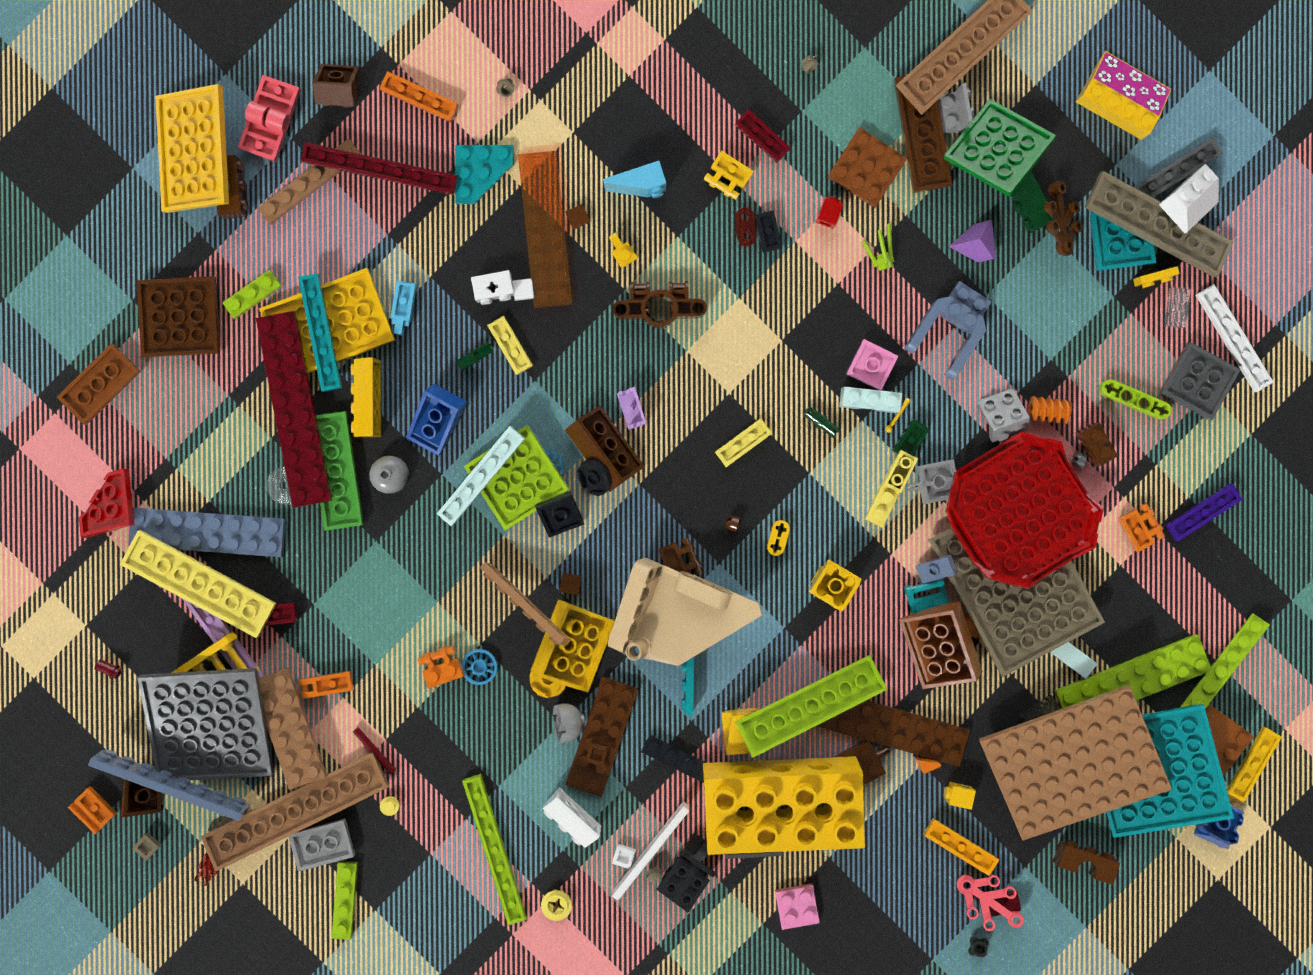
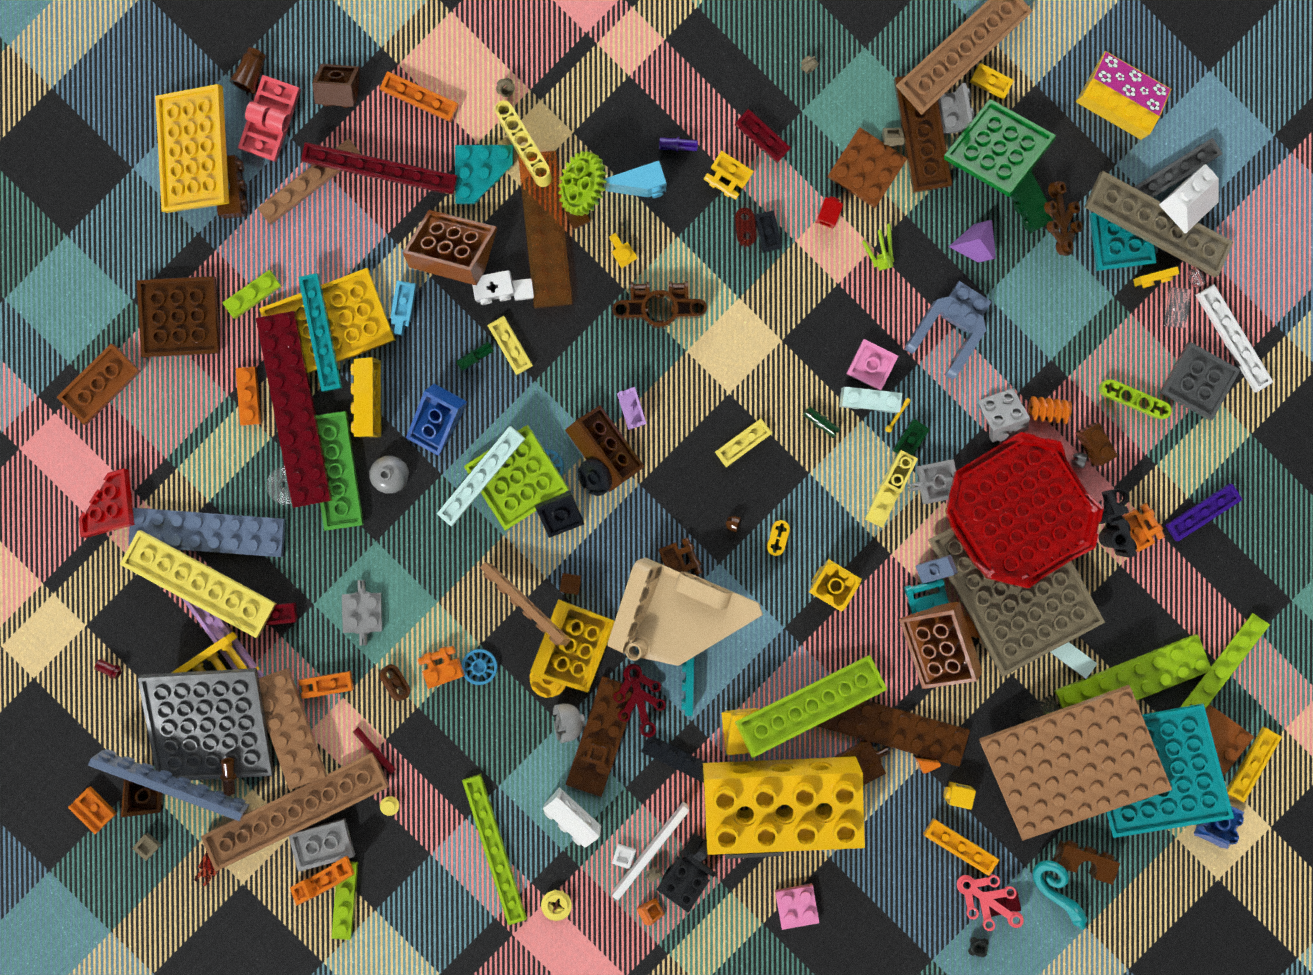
(228, 776): none -> reddish brown axle
(248, 396): none -> orange plate
(249, 70): none -> reddish brown plant
(322, 881): none -> orange slope
(362, 612): none -> light grey plate
(395, 682): none -> reddish brown plate
(450, 247): none -> dark orange slope
(521, 135): none -> light yellow beam
(582, 183): none -> lime gear
(638, 697): none -> dark red plant
(650, 911): none -> orange slope
(678, 144): none -> dark purple axle
(893, 136): none -> dark tan plate
(991, 81): none -> yellow plate
(1071, 907): none -> teal plant
(1118, 529): none -> black plate
(1195, 277): none -> clear tile

